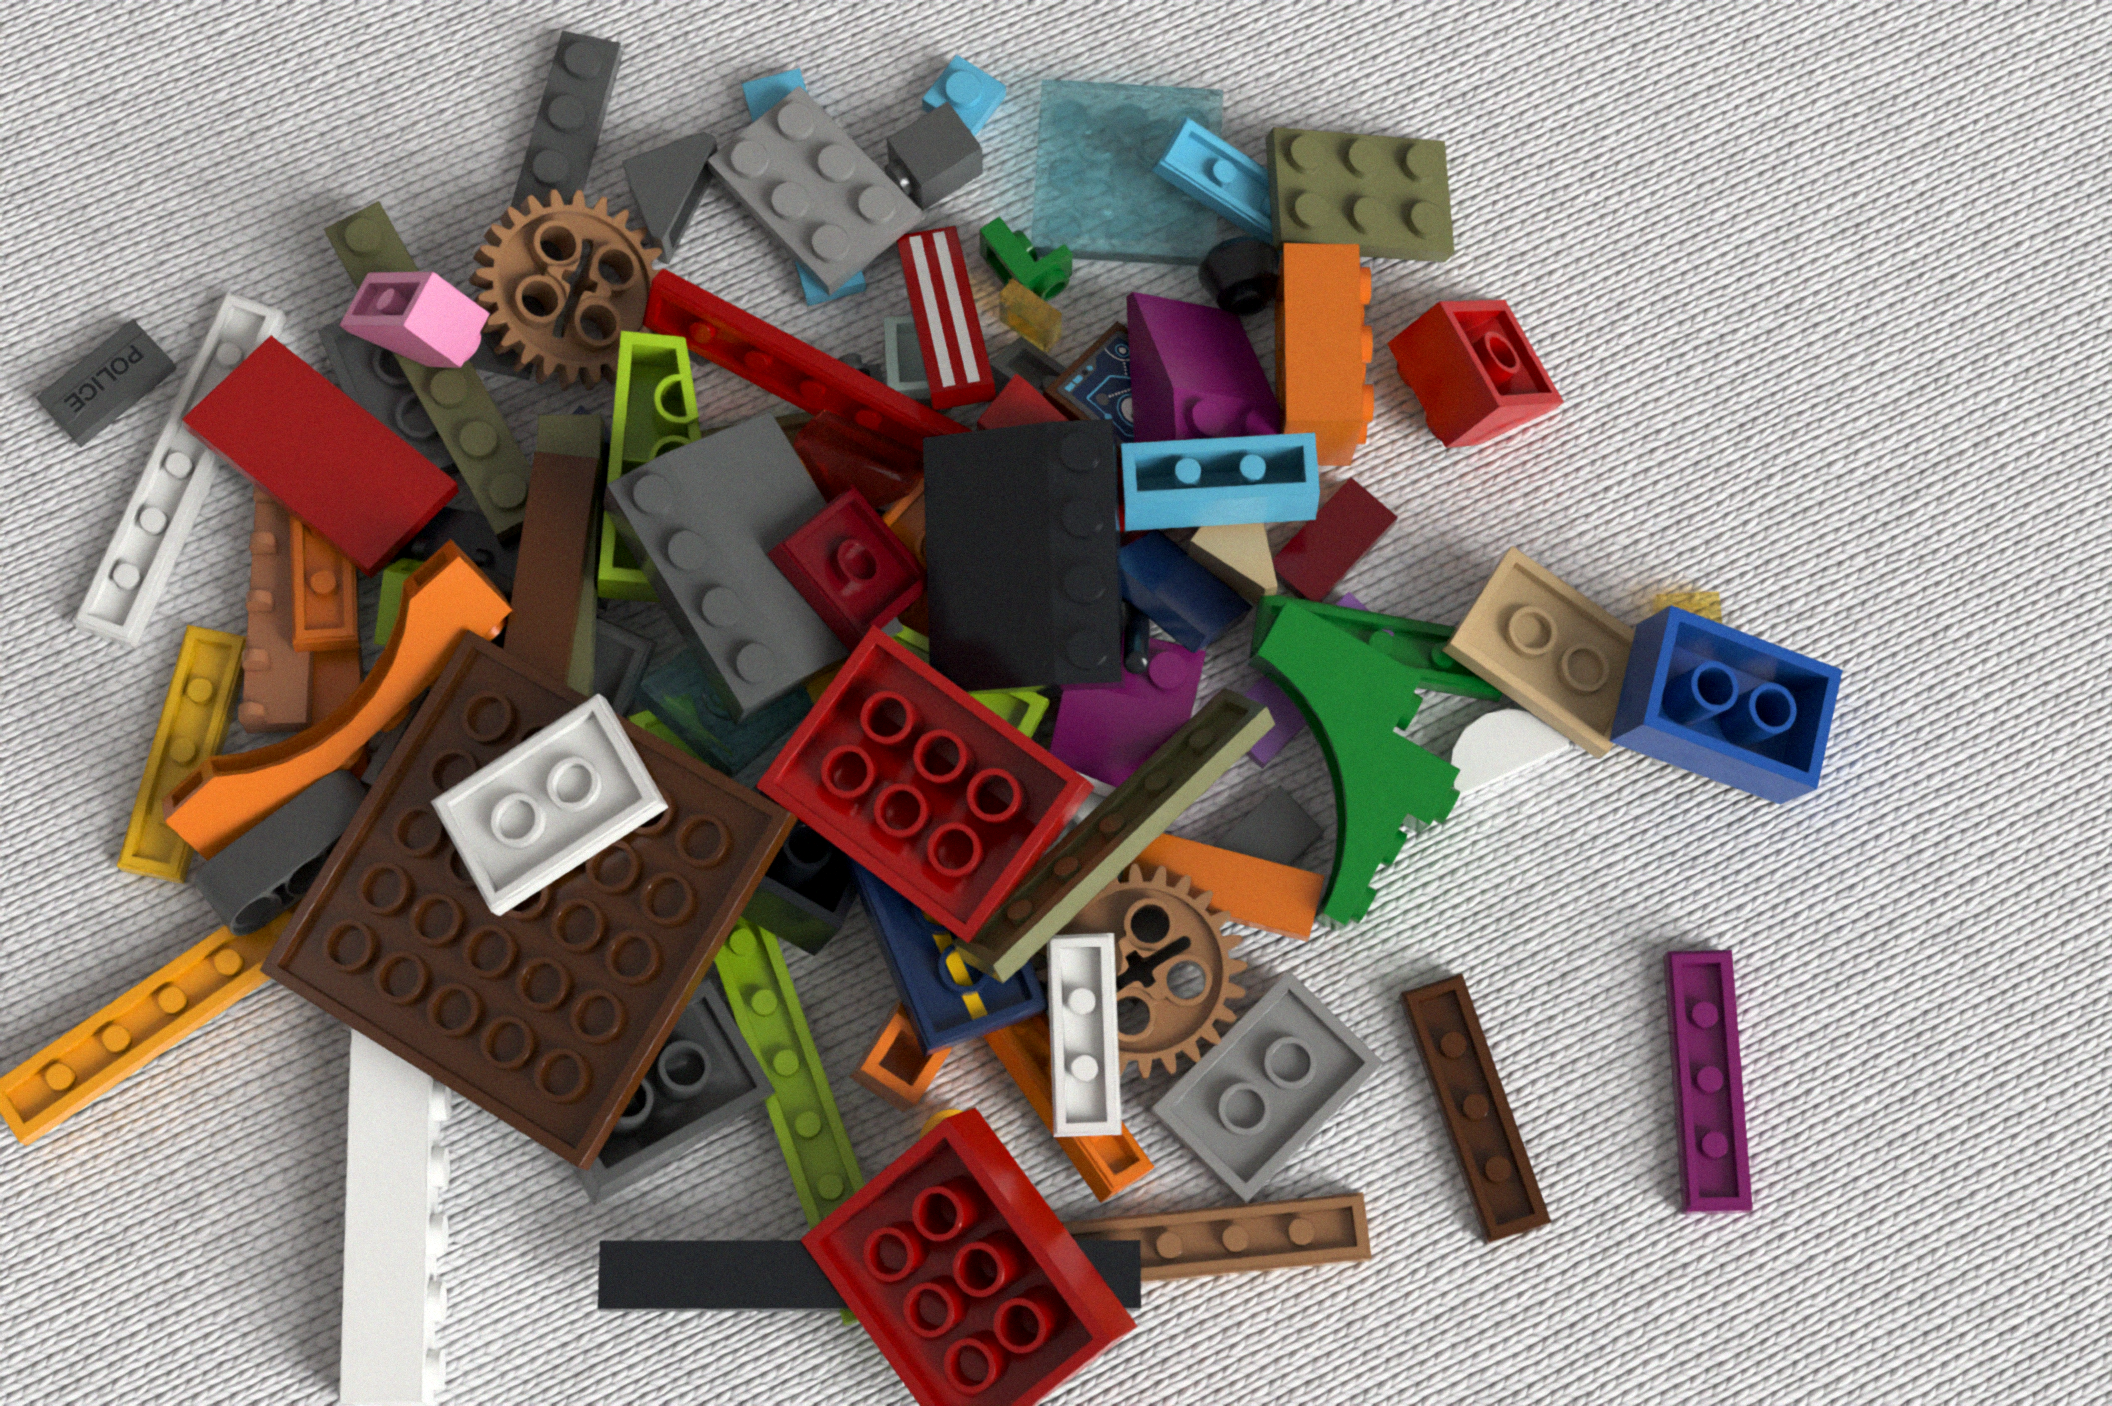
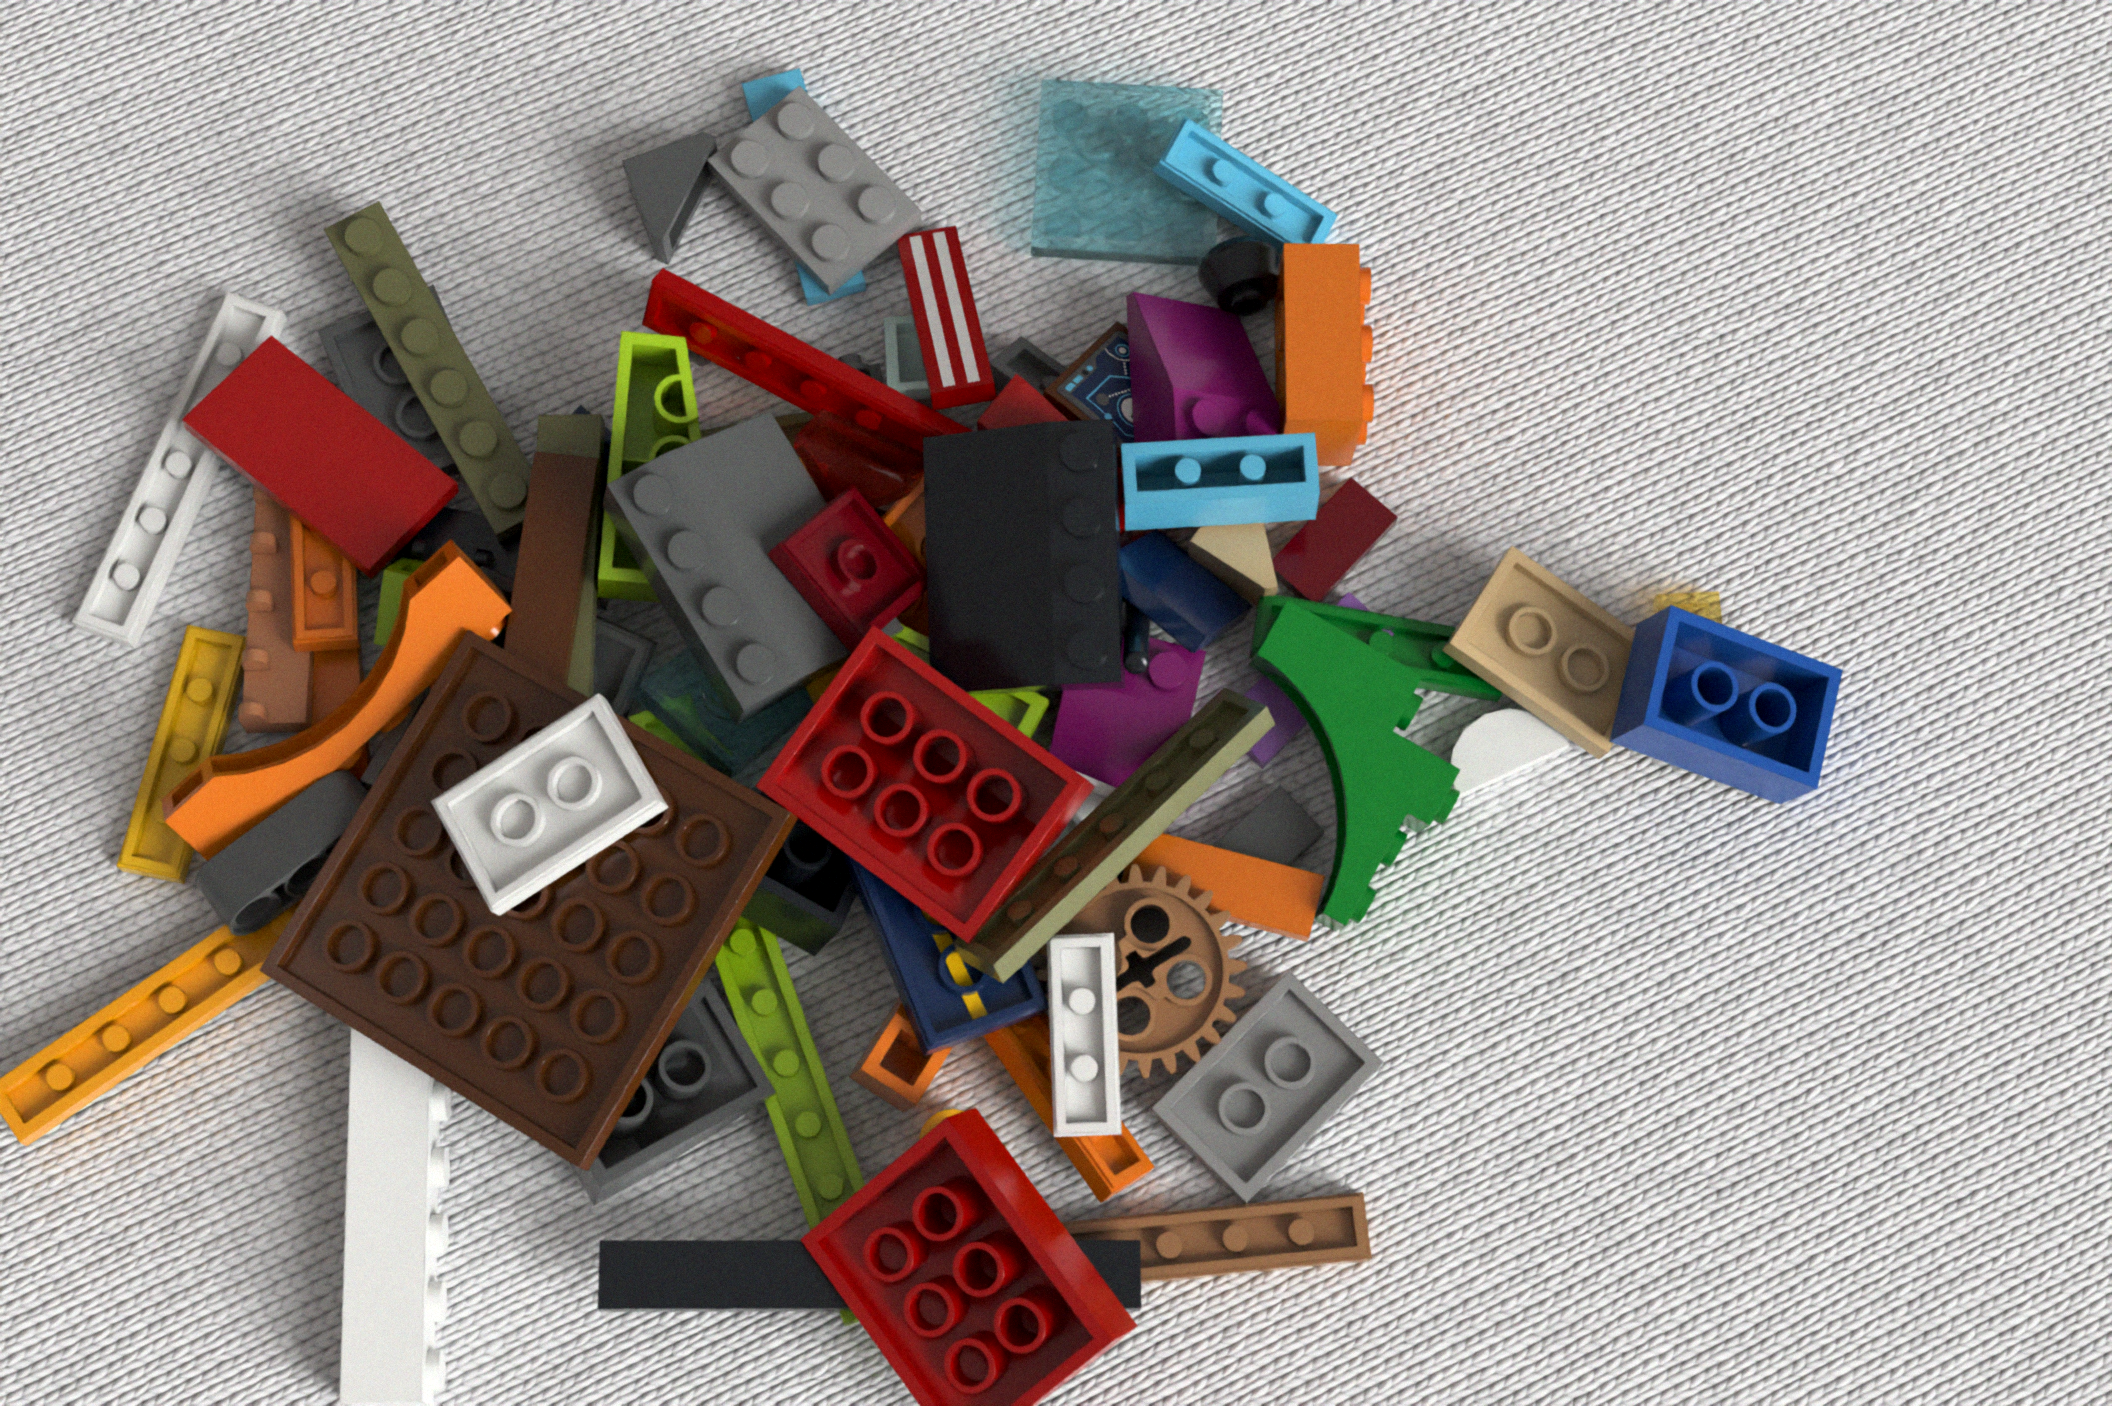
(106, 383): dark grey tile -> none
(416, 317): bright pink slope -> none
(519, 267): medium nougat gear -> none
(560, 152): dark grey plate -> none
(933, 156): dark grey brick -> none
(968, 91): medium azure plate -> none
(1014, 257): green bracket -> none
(1030, 316): clear yellow tile -> none
(1361, 192): olive plate -> none
(1473, 371): red slope -> none
(1474, 1109): reddish brown tile -> none
(1707, 1082): magenta tile -> none

